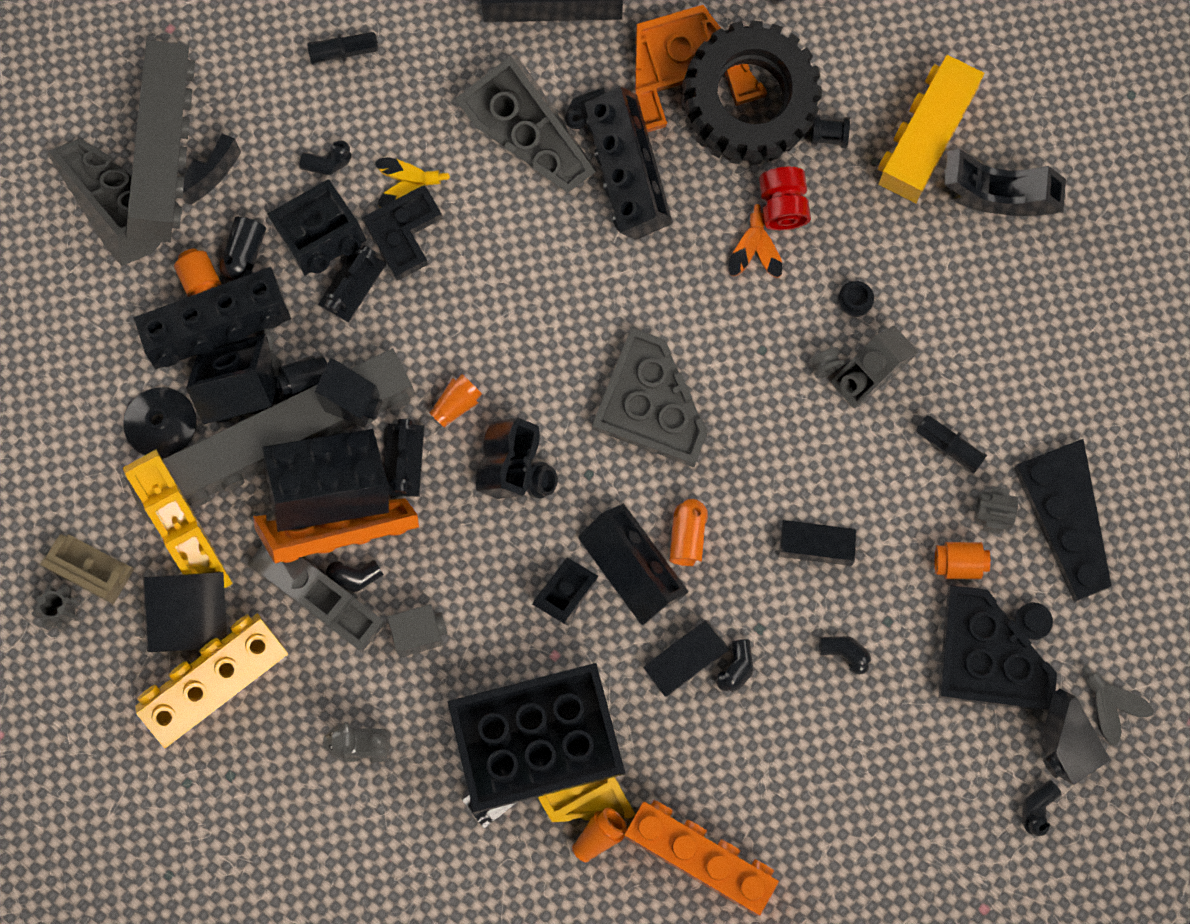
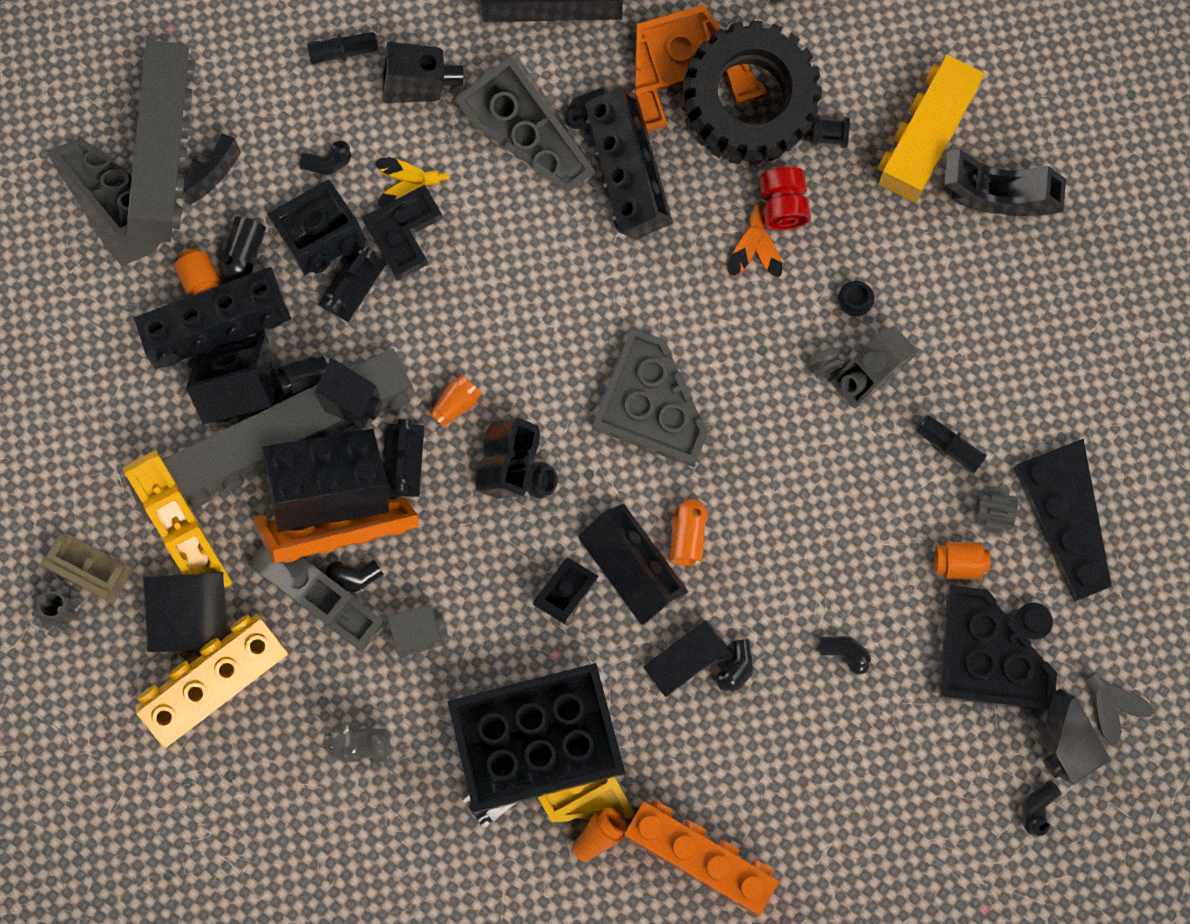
(172, 433): black dish -> none
(417, 73): none -> black torso
(817, 543): black slope -> none

